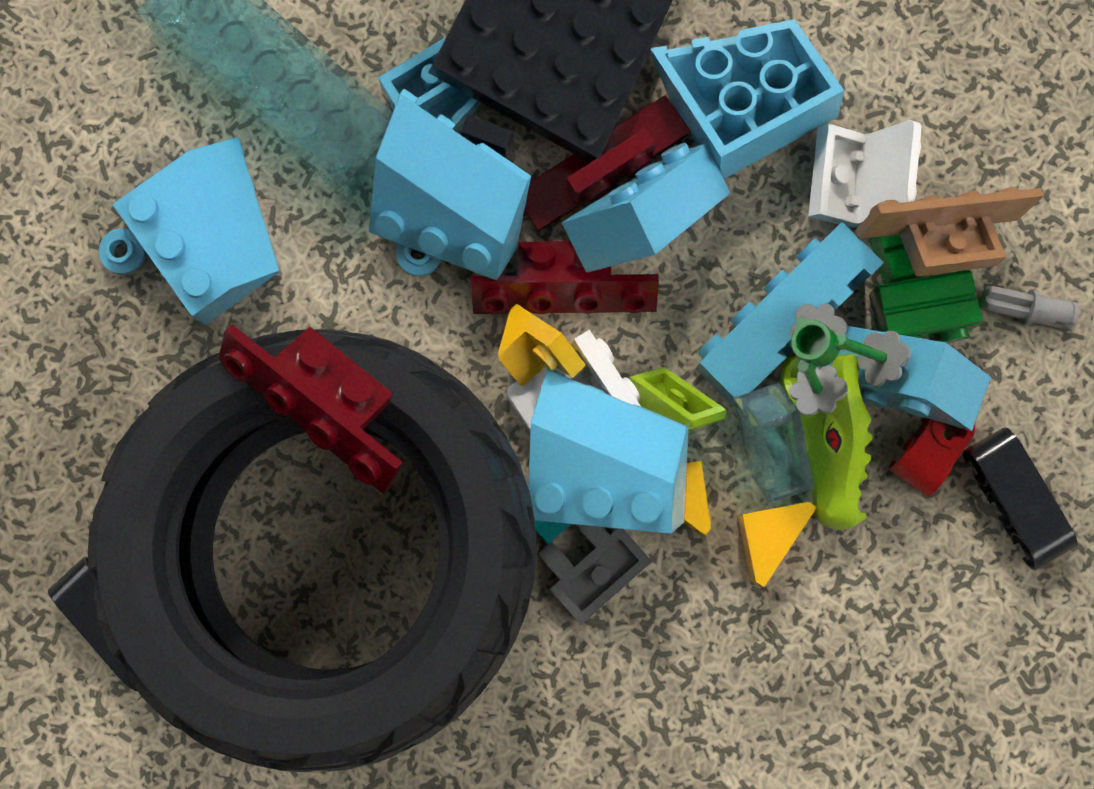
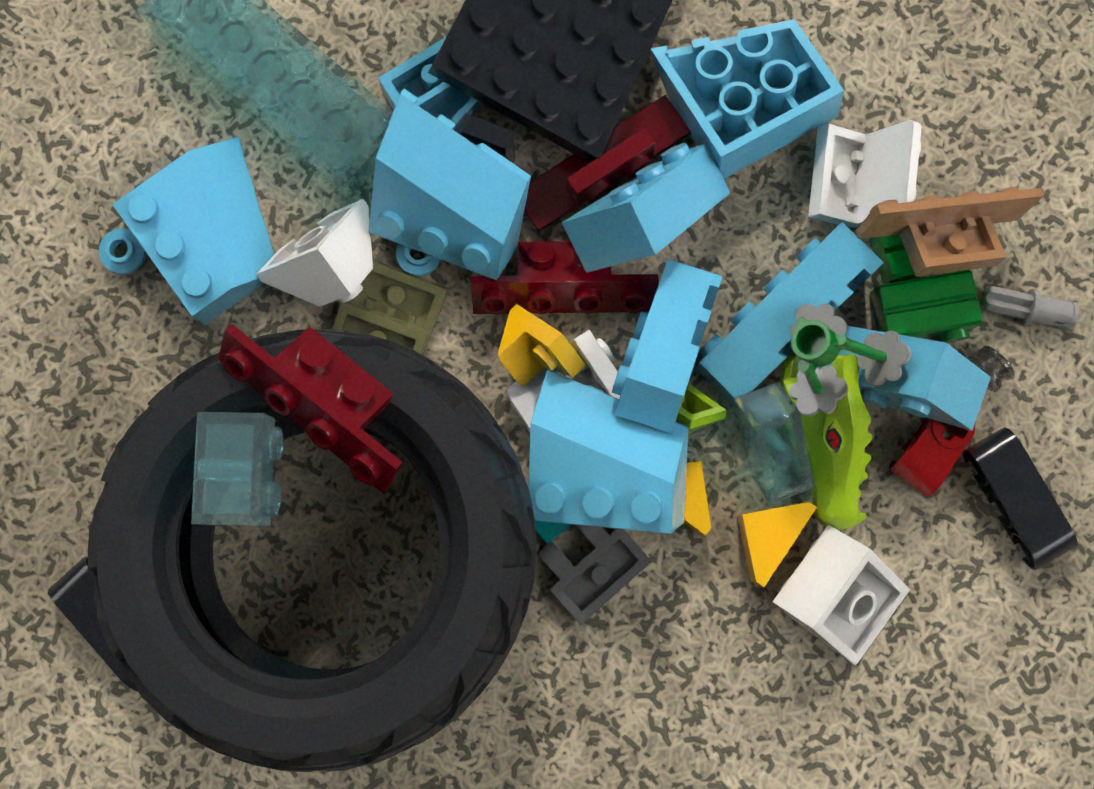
(235, 469): none -> clear light blue brick
(325, 261): none -> white slope
(394, 307): none -> olive slope
(665, 347): none -> medium azure wedge
(842, 594): none -> white slope
(994, 365): none -> clear smoke bush

